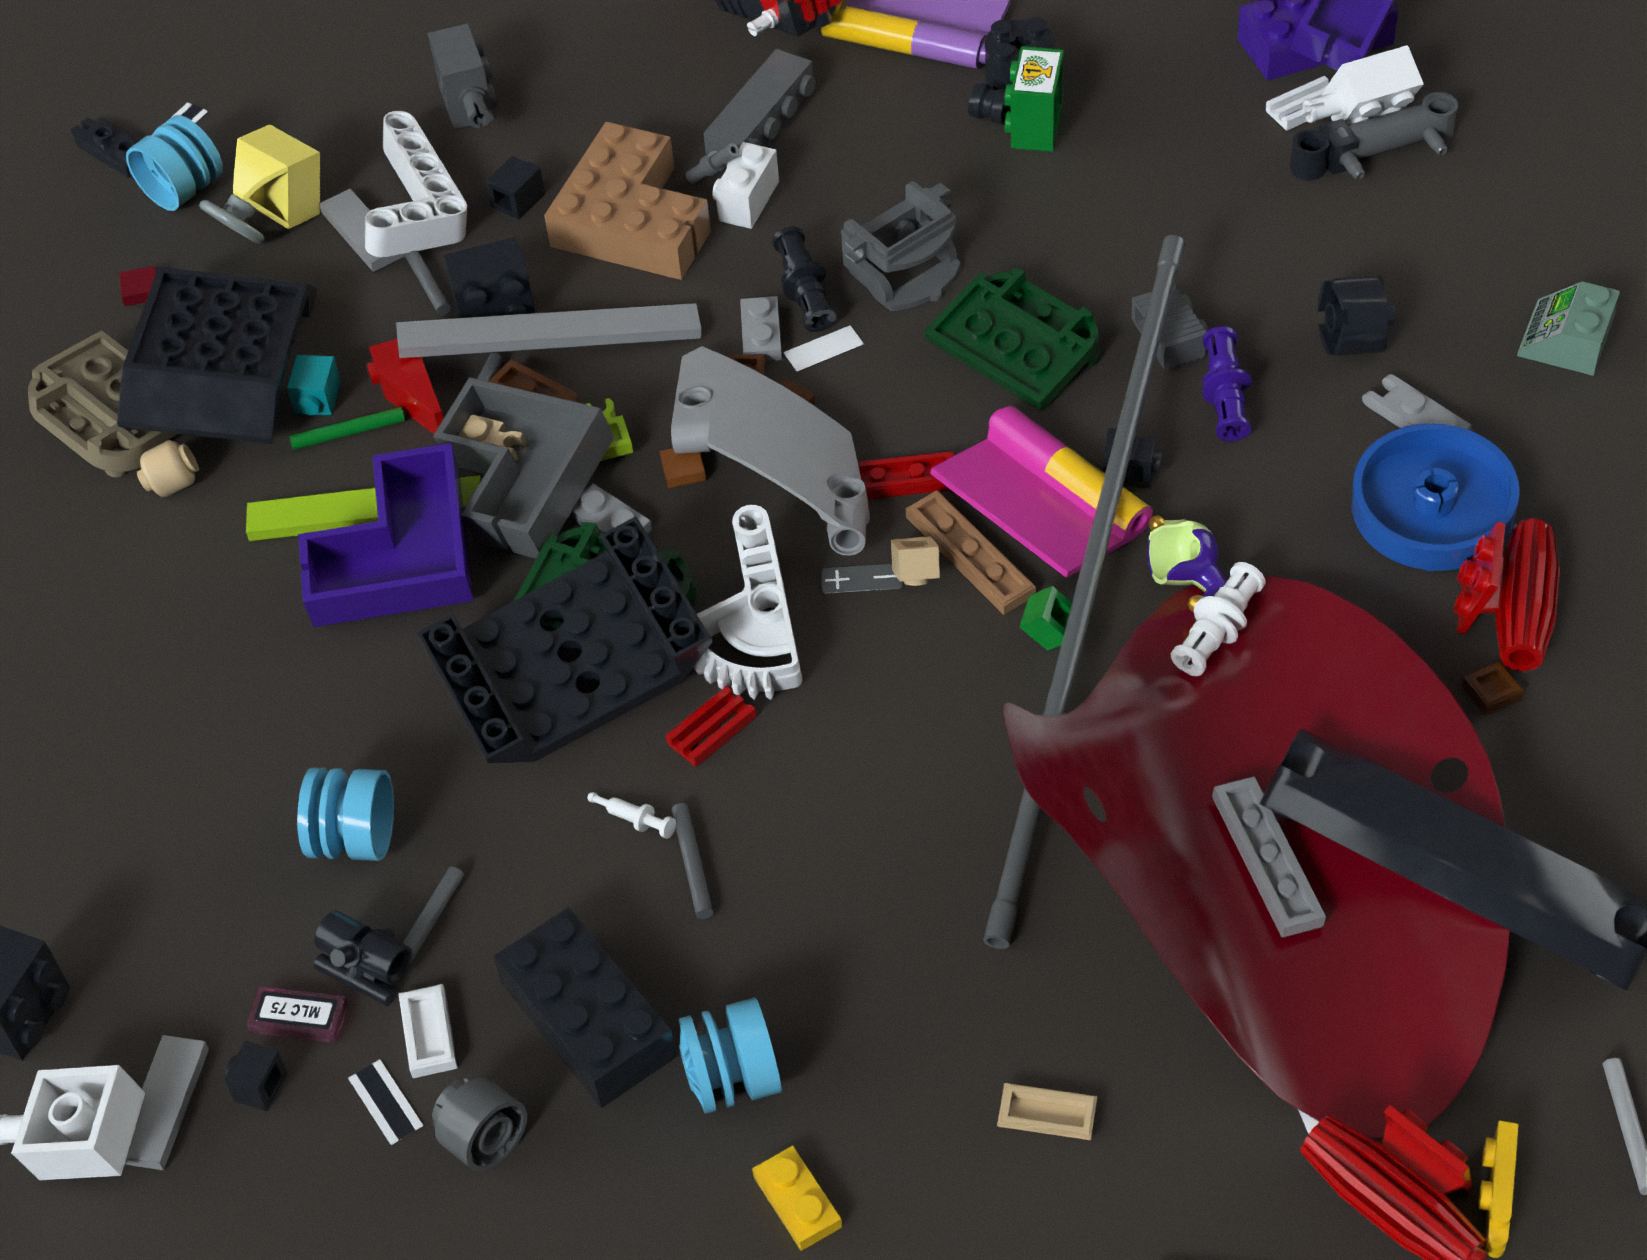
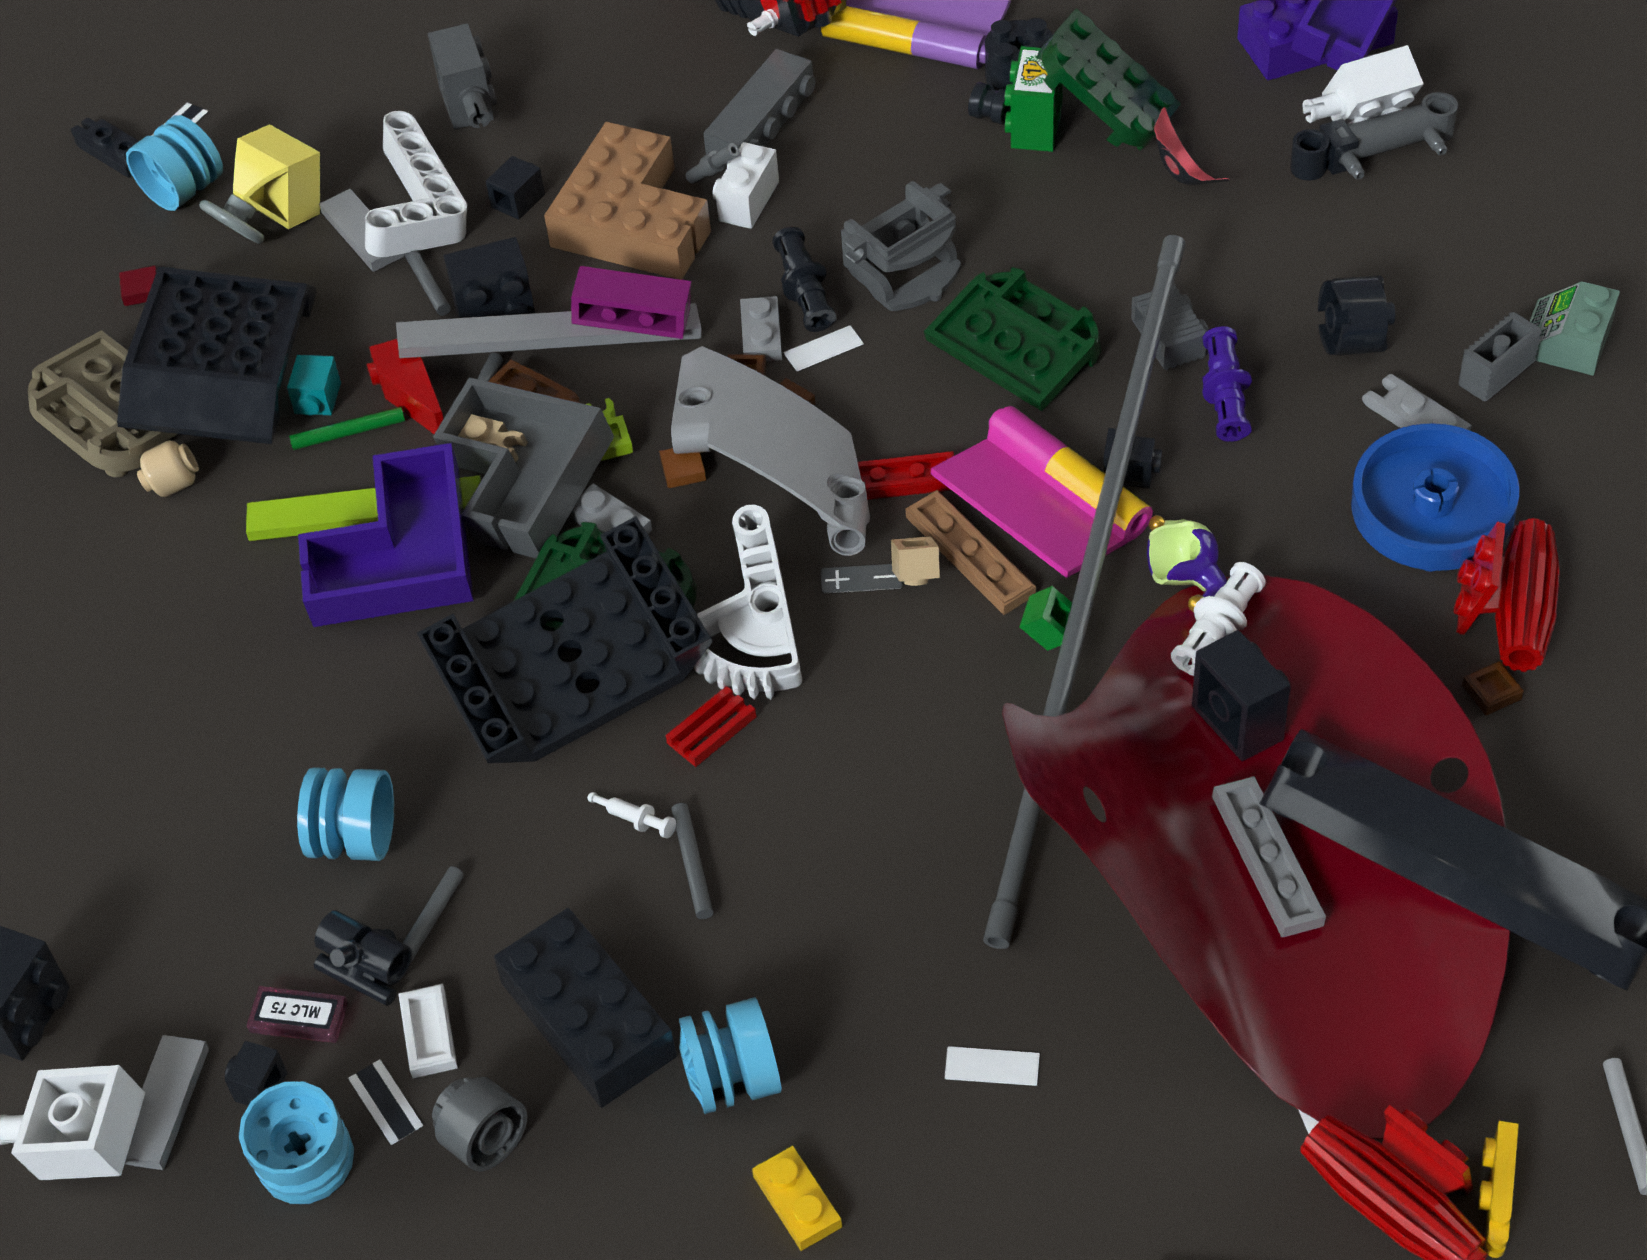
(284, 1123): none -> medium azure wheel
(631, 302): none -> magenta brick
(992, 1066): none -> white sticker
(1047, 1111): tan tile -> none
(1105, 80): none -> dark green plate
(1175, 156): none -> coral piece
(1240, 695): none -> black brick
(1293, 101): white tile -> none
(1499, 356): none -> dark grey brick

